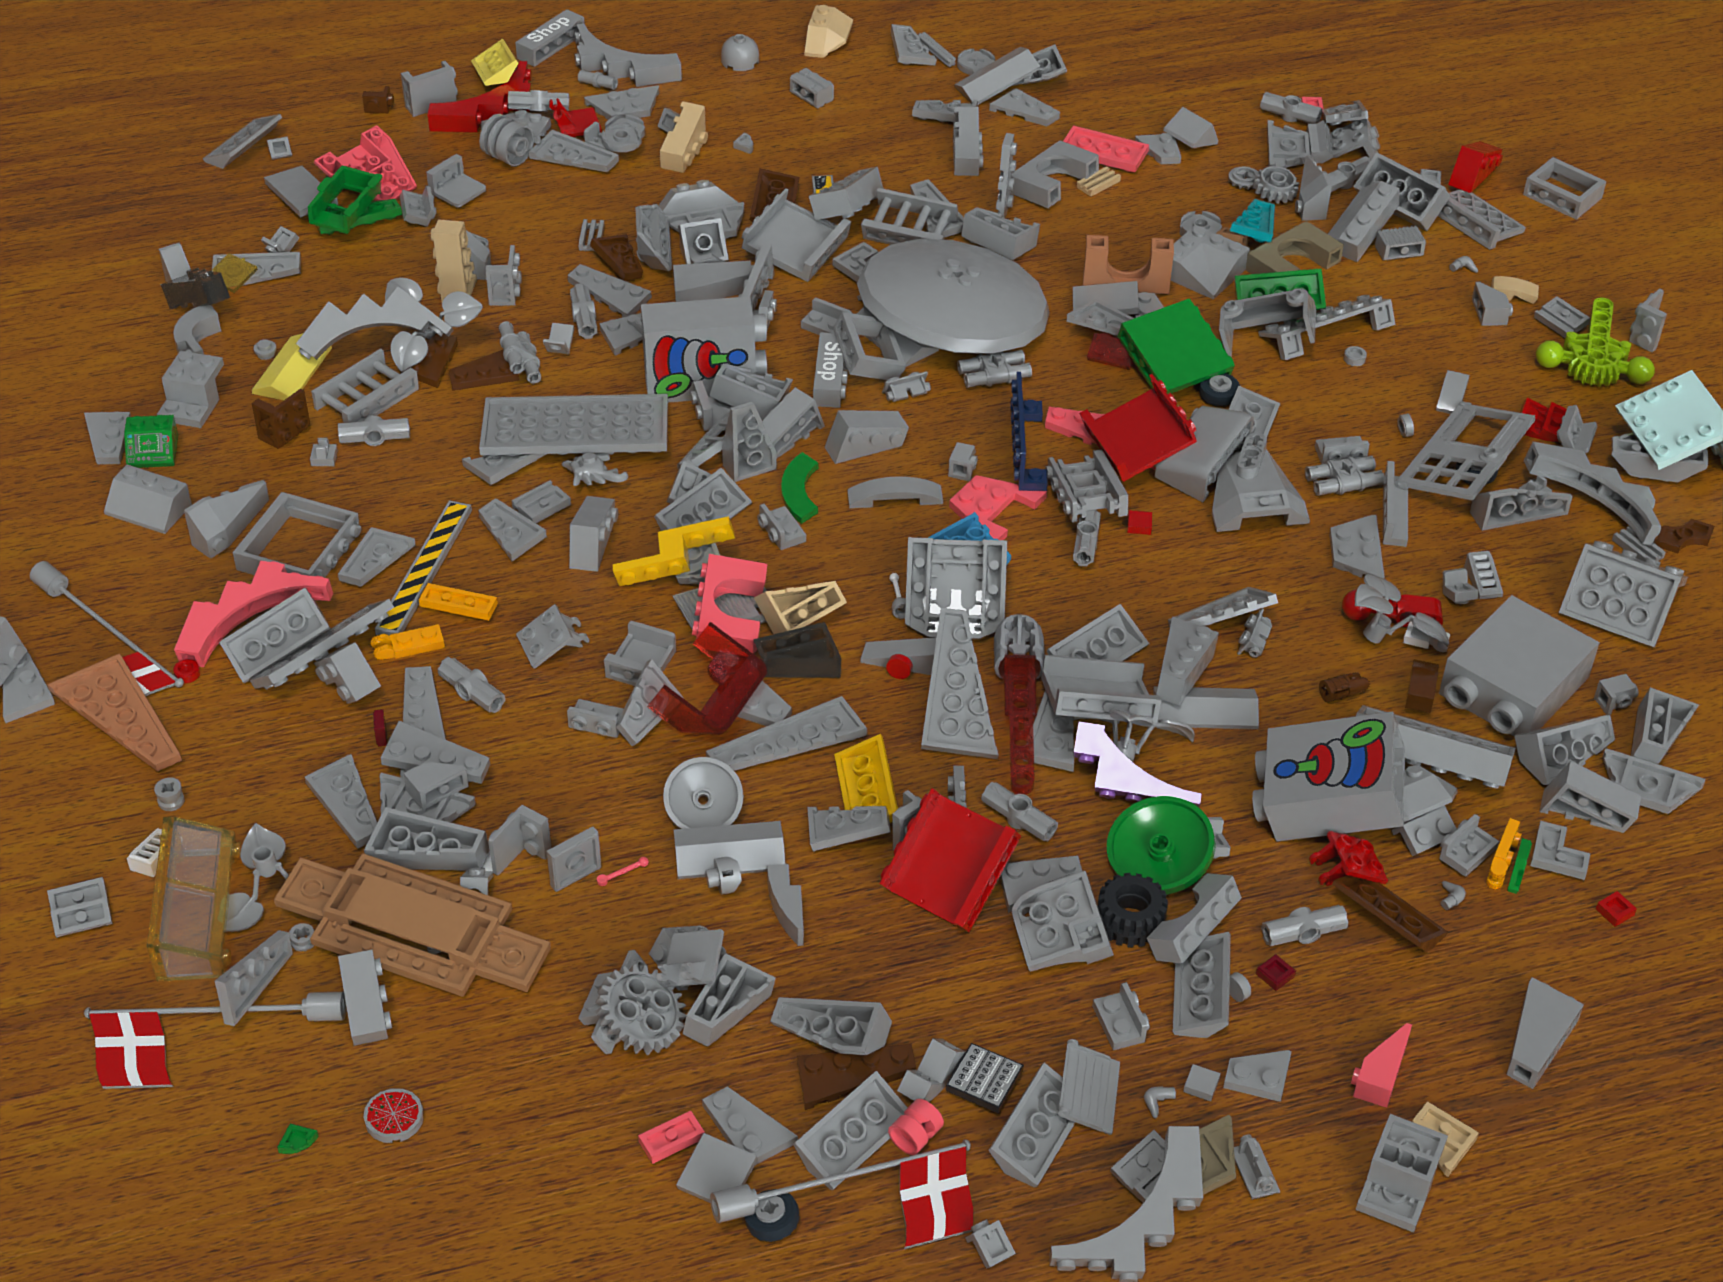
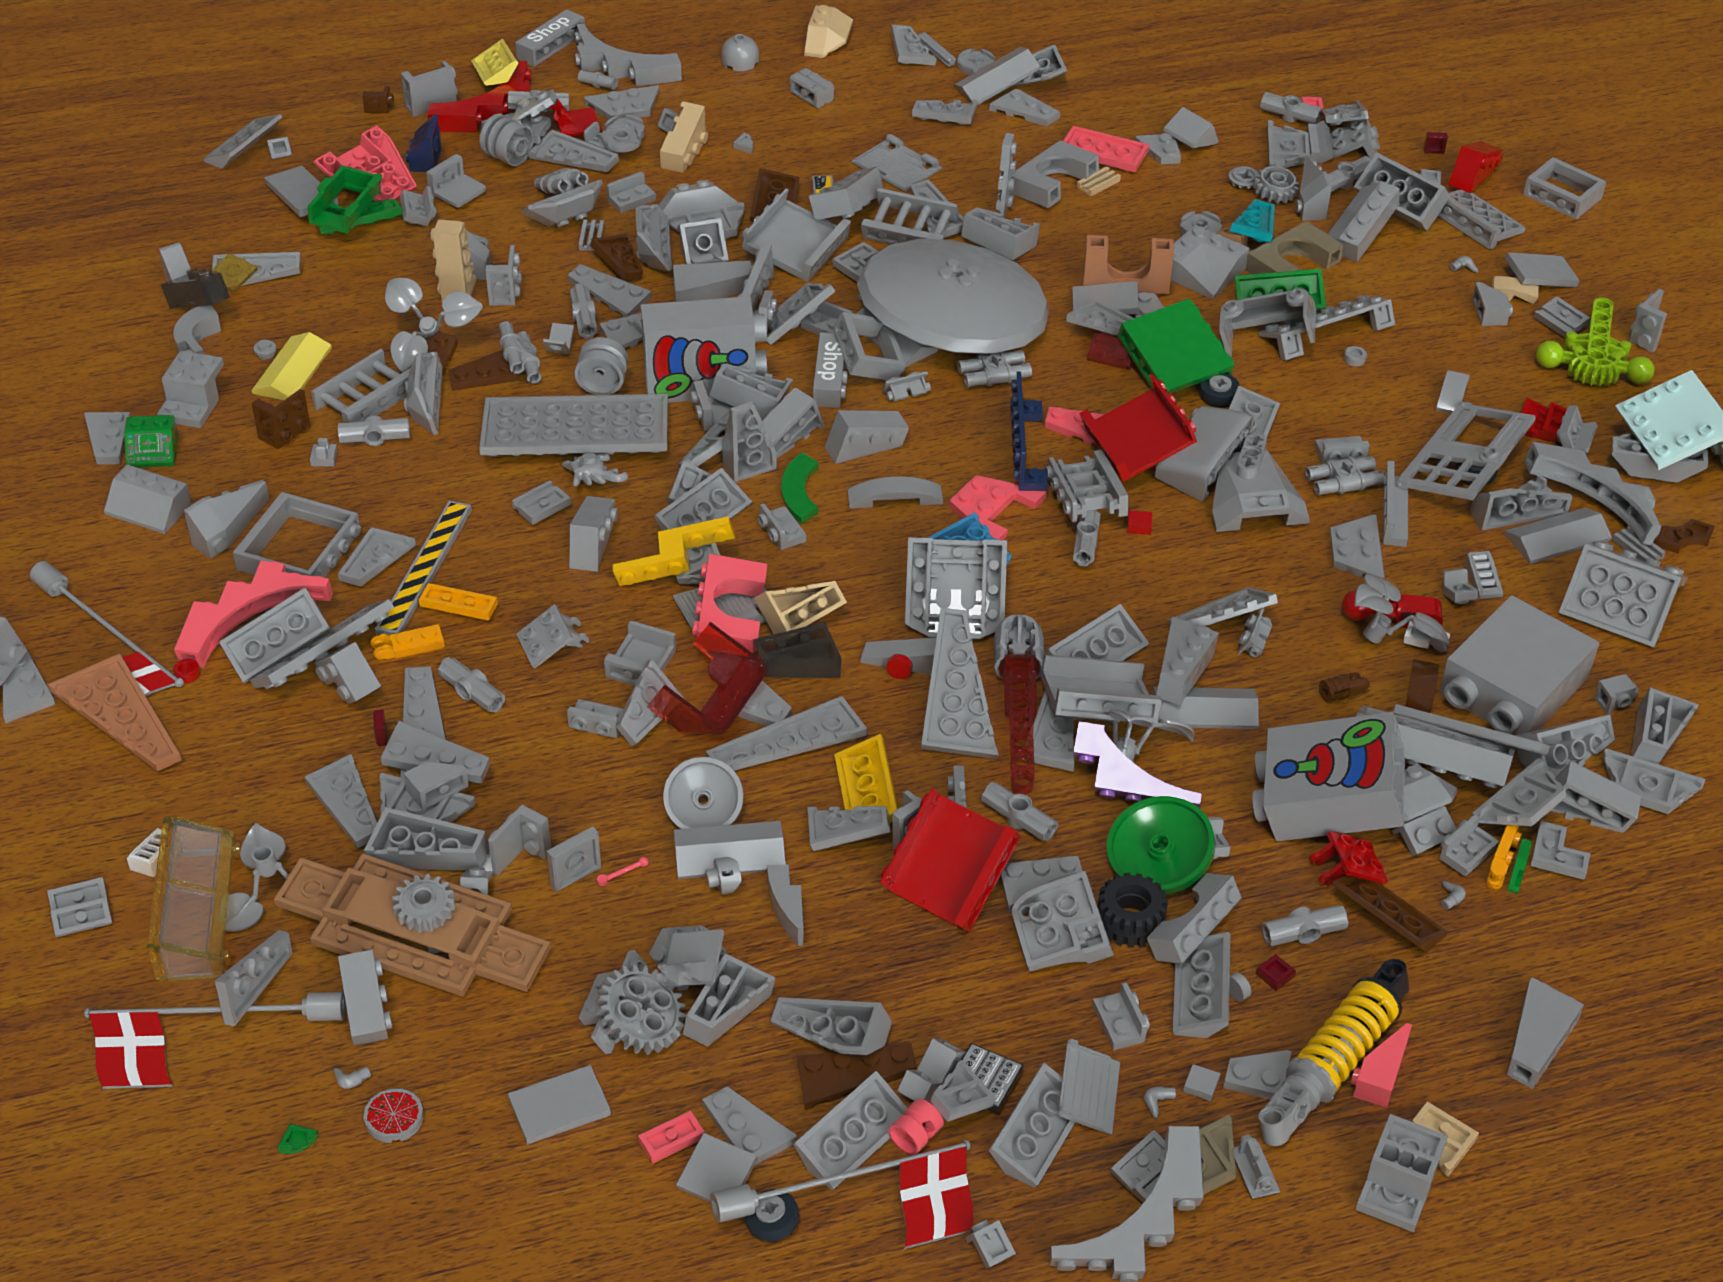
(169, 794): light grey wheel -> none
(281, 241): light grey bracket -> none
(301, 930): light grey bush -> none
(353, 1079): none -> light grey animal
(397, 311): light grey arch -> none
(424, 391): none -> light grey wedge
(424, 903): none -> light grey gear
(425, 146): none -> dark blue slope
(497, 467): light grey wing -> none
(510, 528): light grey wing -> none
(535, 105): none -> light grey wing
(559, 1104): none -> light grey tile
(561, 181): none -> light grey pin
(565, 206): none -> light grey wedge
(601, 366): none -> light grey wheel
(629, 193): none -> light grey bracket
(796, 307): none -> light grey wing
(899, 602): hinge -> none
(900, 165): none -> light grey window
(961, 1094): none -> light grey wing
(962, 461): light grey brick -> none
(967, 141): light grey wedge -> none
(1335, 1050): none -> piece
(1400, 243): light grey brick -> none
(1405, 425): light grey tile -> none
(1435, 142): none -> dark red tile
(1473, 730): none -> light grey tile
(1523, 798): none -> light grey wing
(1542, 270): none -> light grey tile
(1559, 534): none -> light grey slope
(1616, 908): red tile -> none

